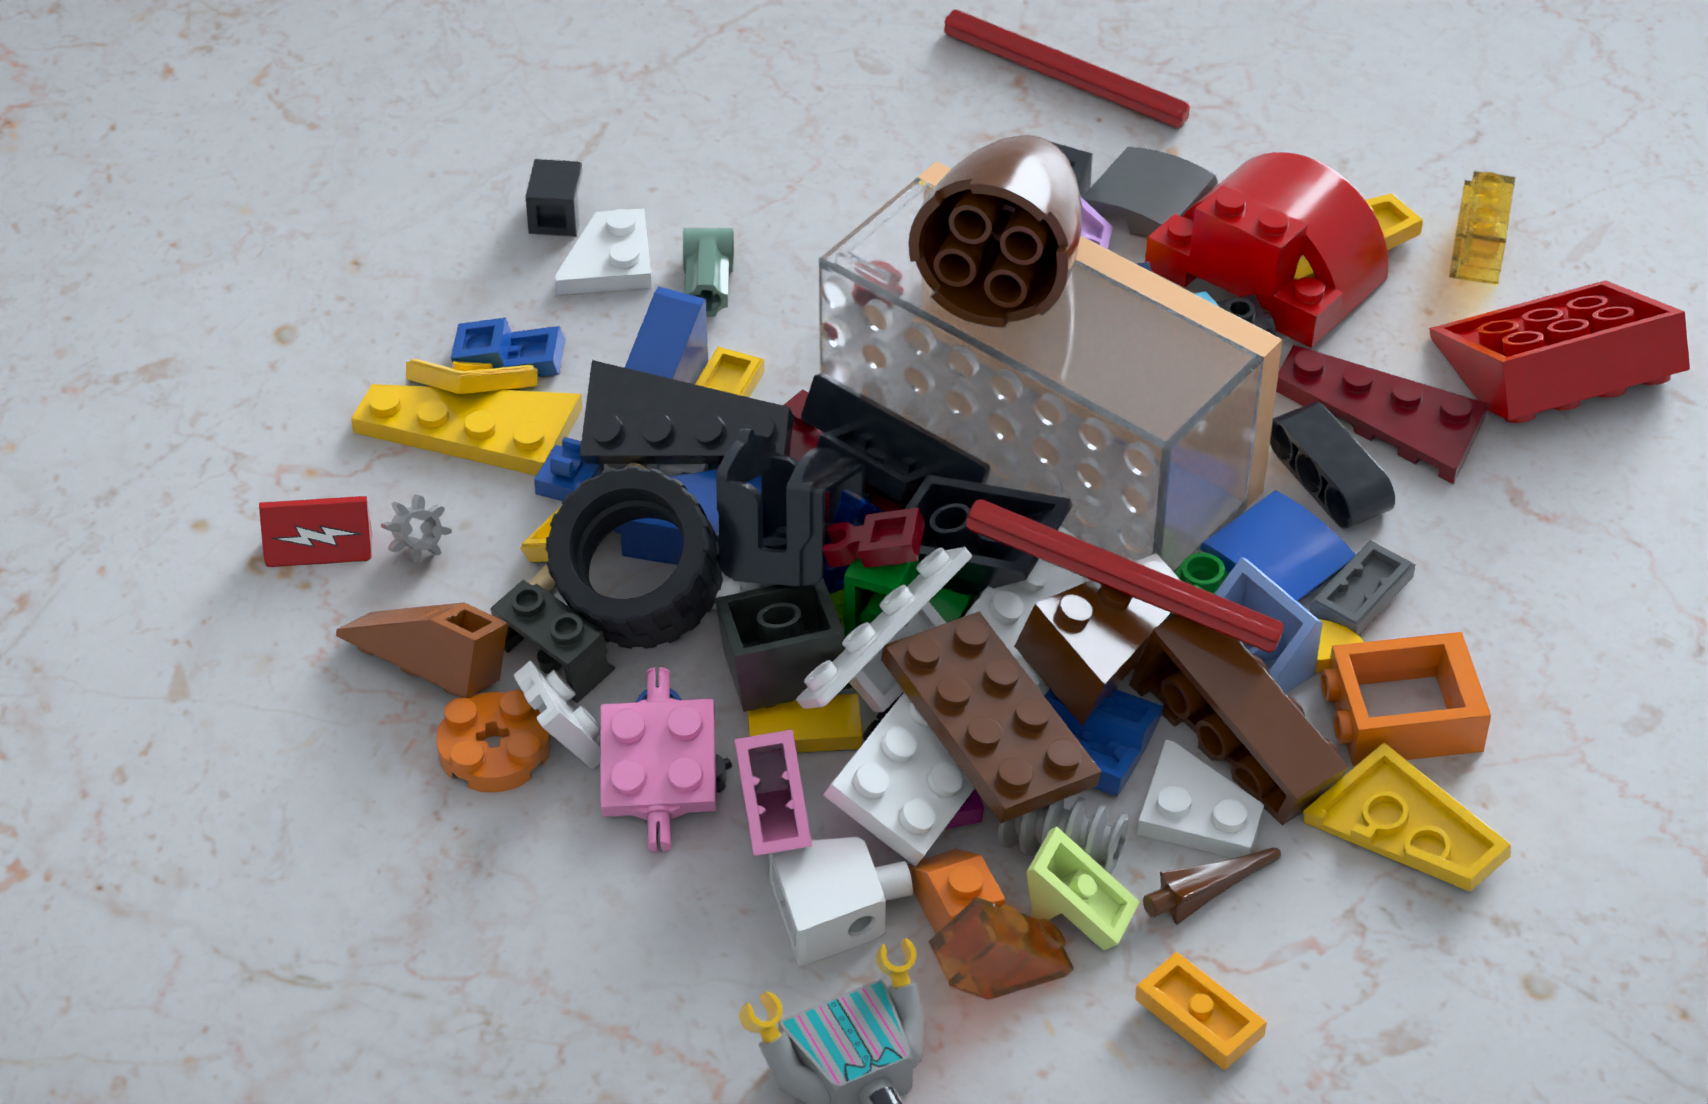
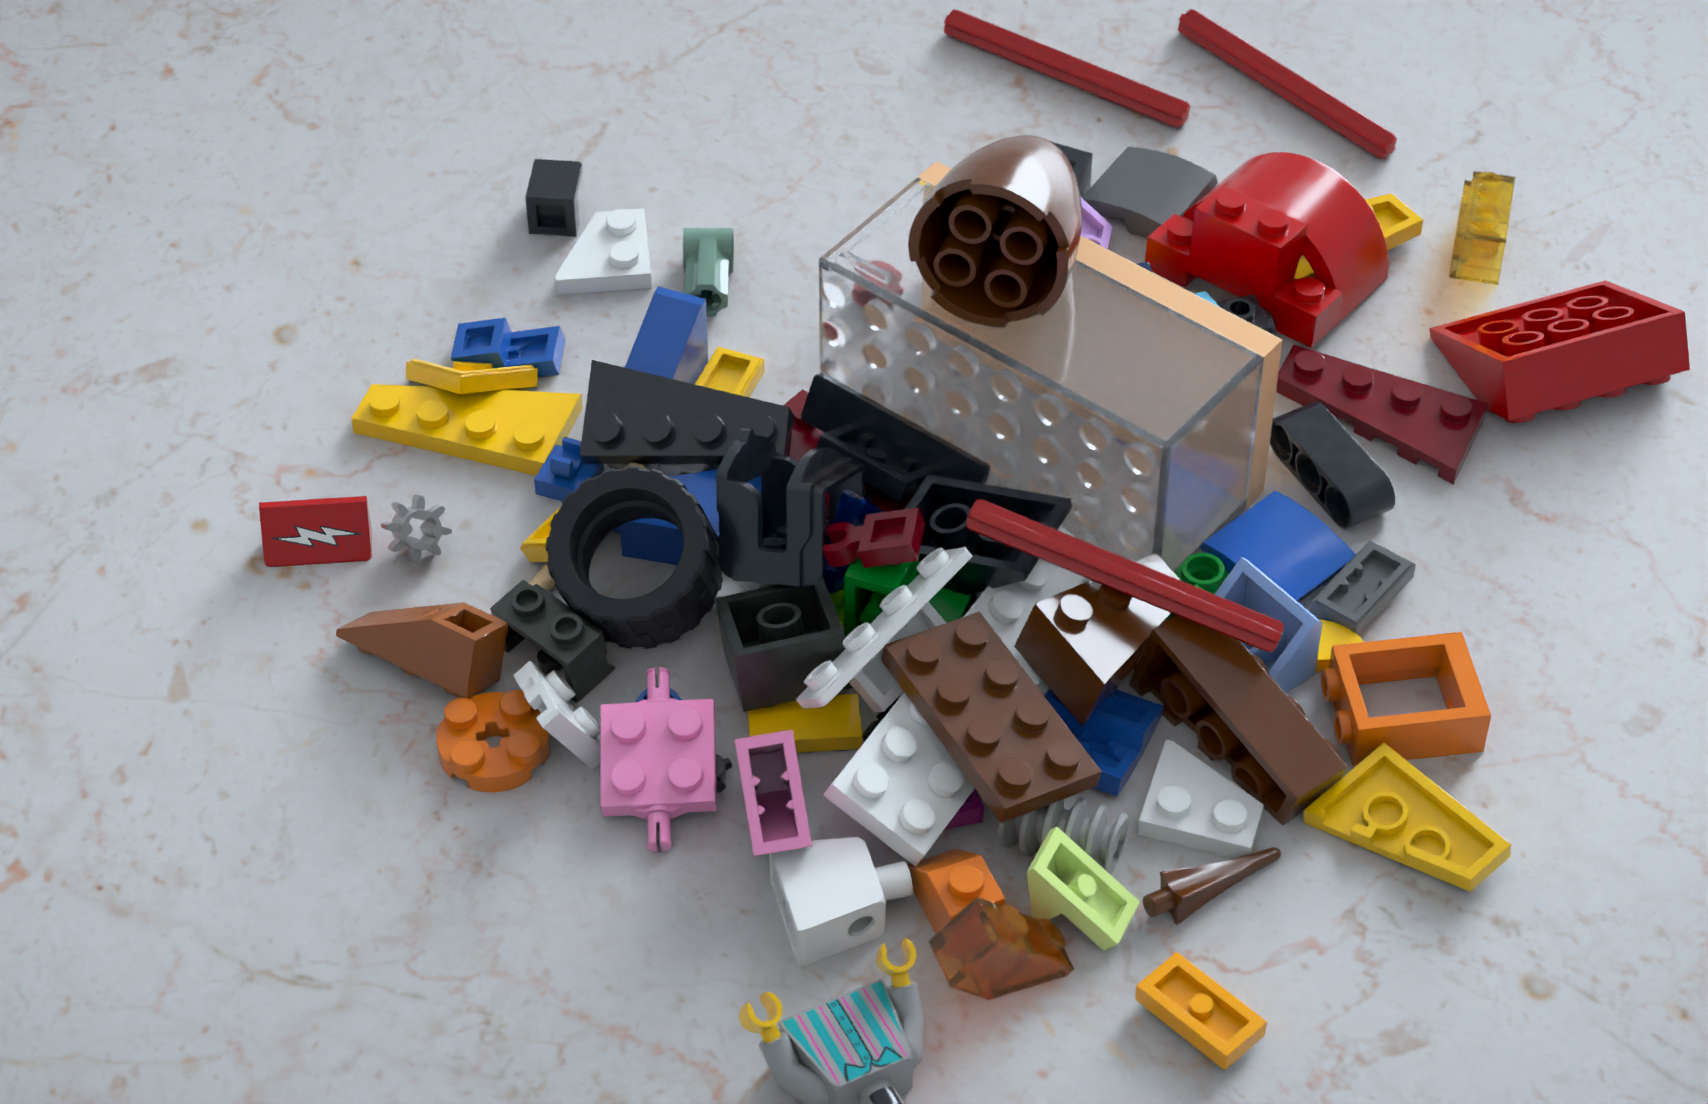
(1287, 84): none -> red axle

